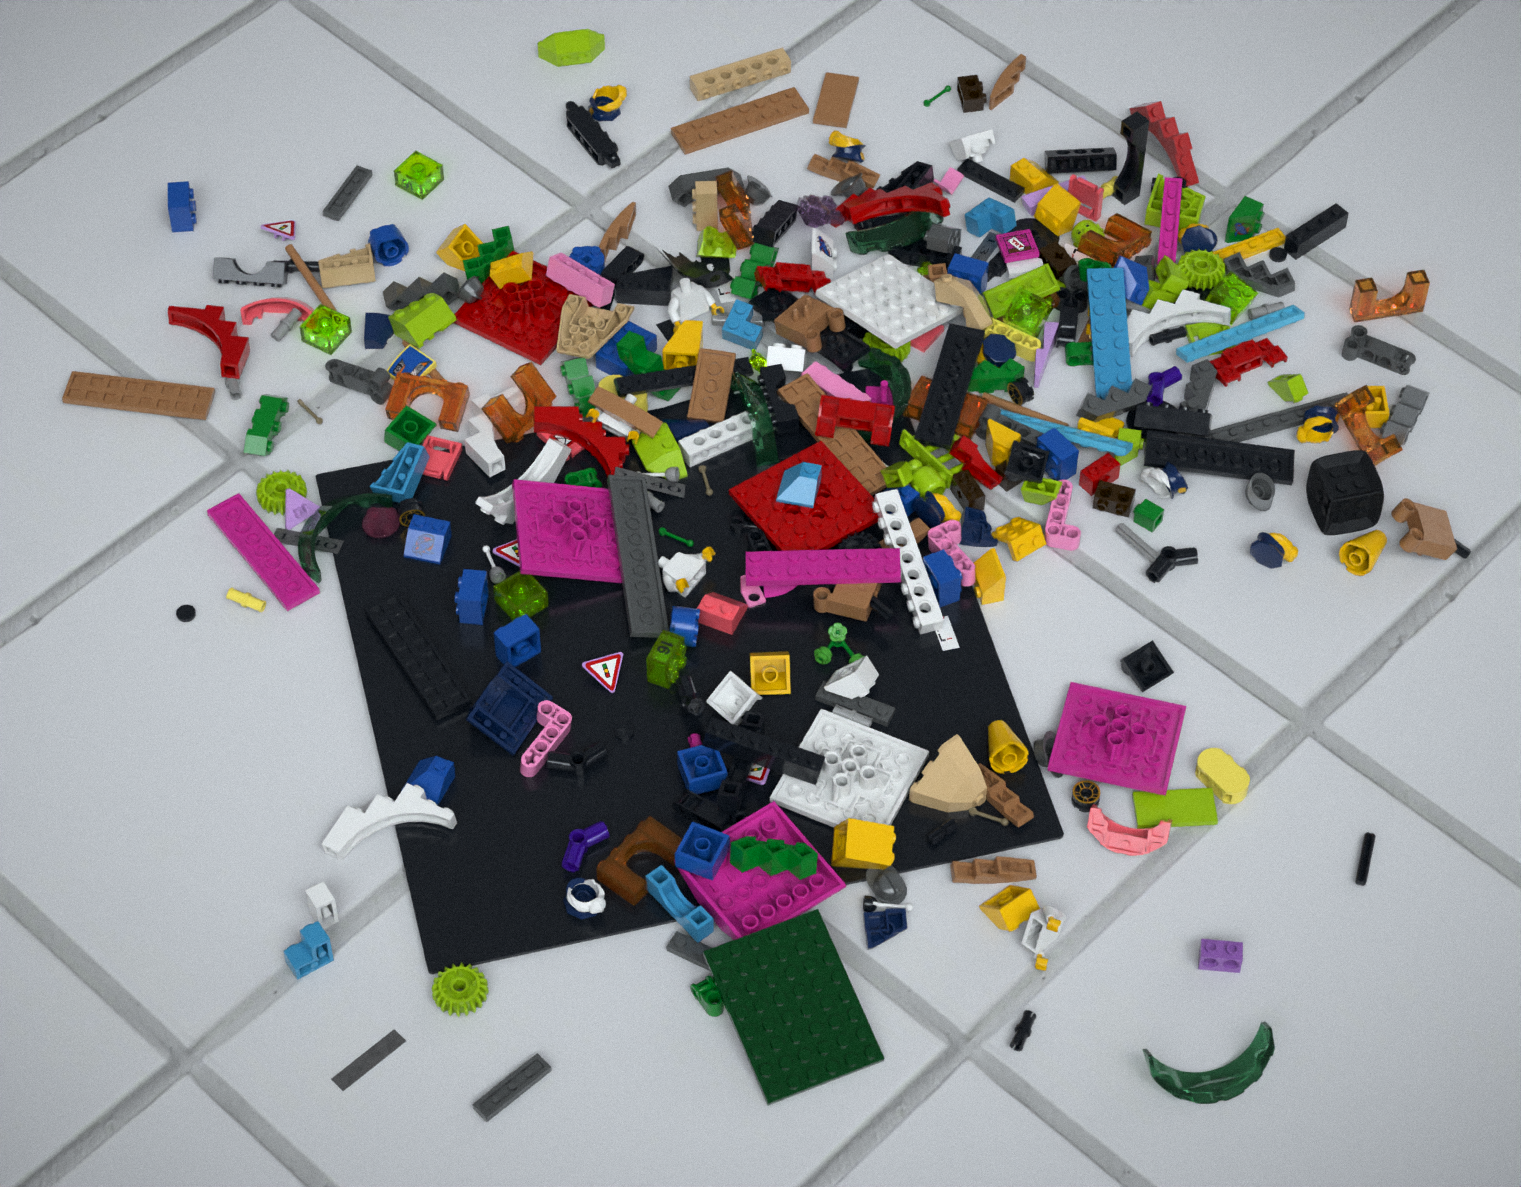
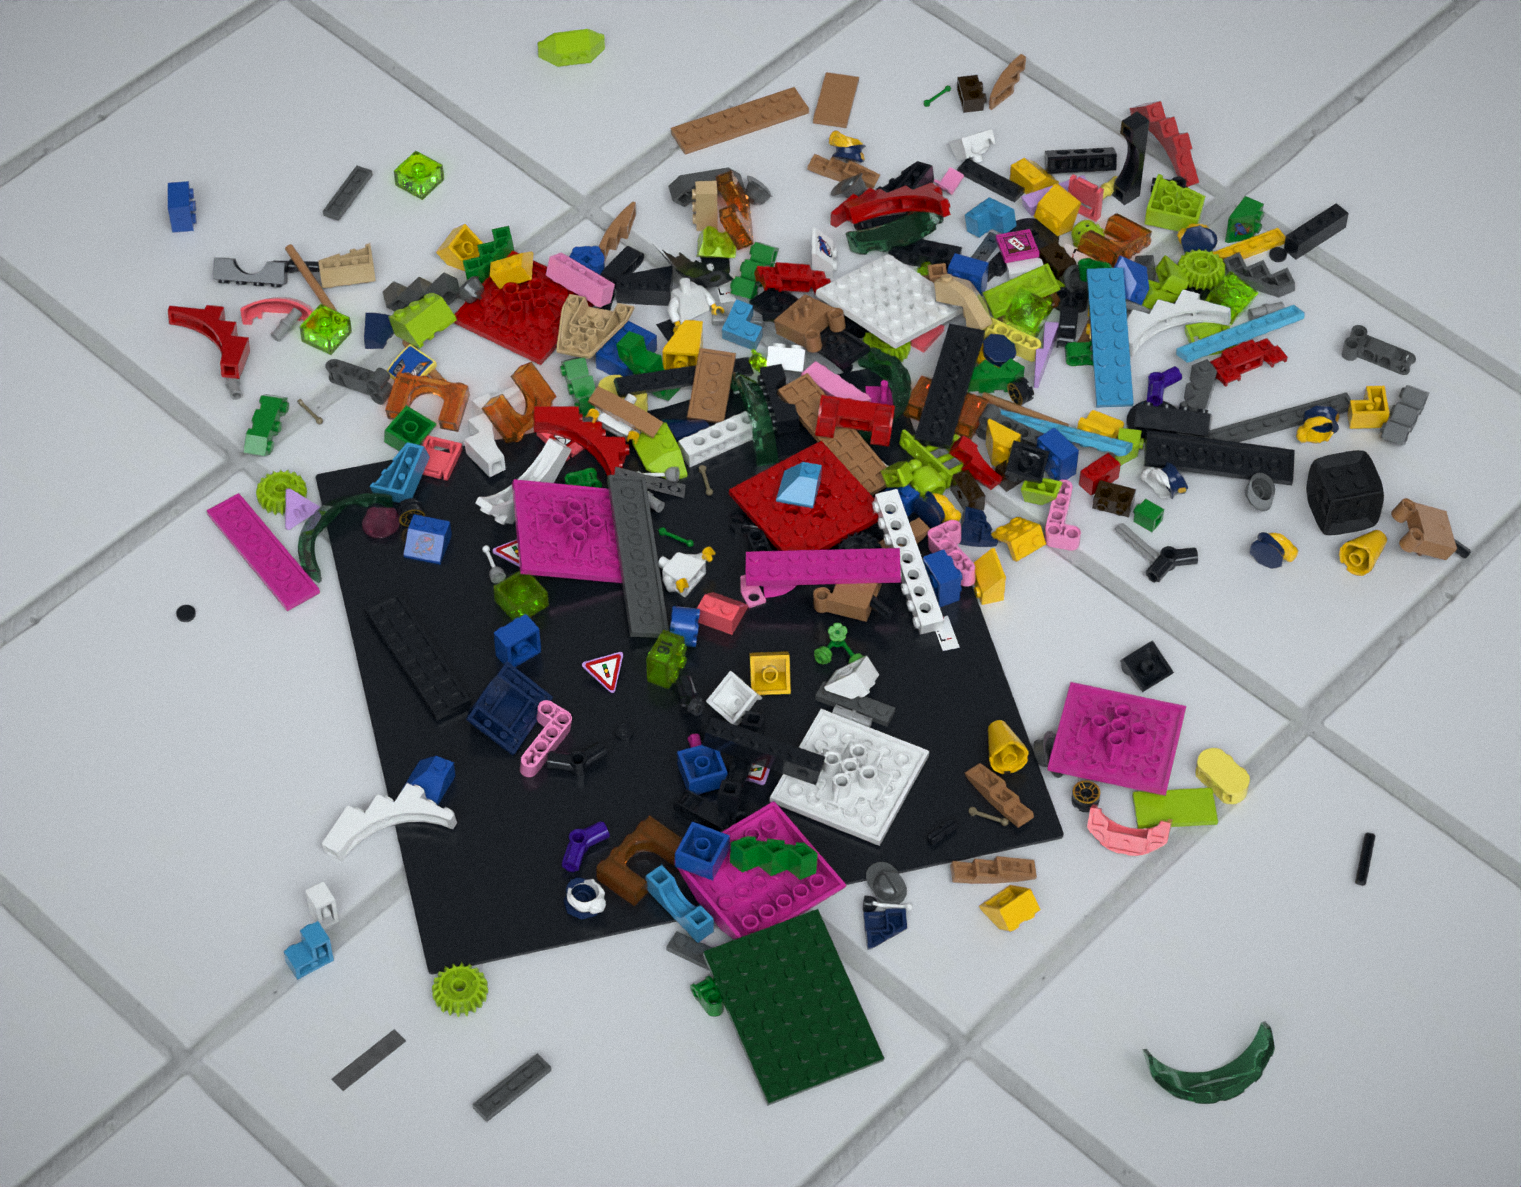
(138, 395): medium nougat plate -> none
(246, 599): light yellow pin -> none
(284, 229): piece -> none
(321, 543): flat silver sticker -> none
(388, 245): blue brick -> none
(472, 596): blue brick -> none
(591, 136): black hinge -> none
(606, 102): piece -> none
(740, 74): tan brick -> none
(775, 223): black brick -> none
(816, 211): clear purple bracket -> none
(863, 845): yellow slope -> none
(943, 238): dark grey brick -> none
(950, 781): tan brick -> none
(1023, 1030): black pin -> none
(1041, 931): white torso -> none
(1114, 403): dark grey brick -> none
(1167, 335): black pin -> none
(1170, 219): dark pink plate -> none
(1220, 955): medium lavender brick -> none
(1289, 387): lime slope -> none
(1352, 412): clear orange arch -> none
(1409, 300): clear orange arch -> none

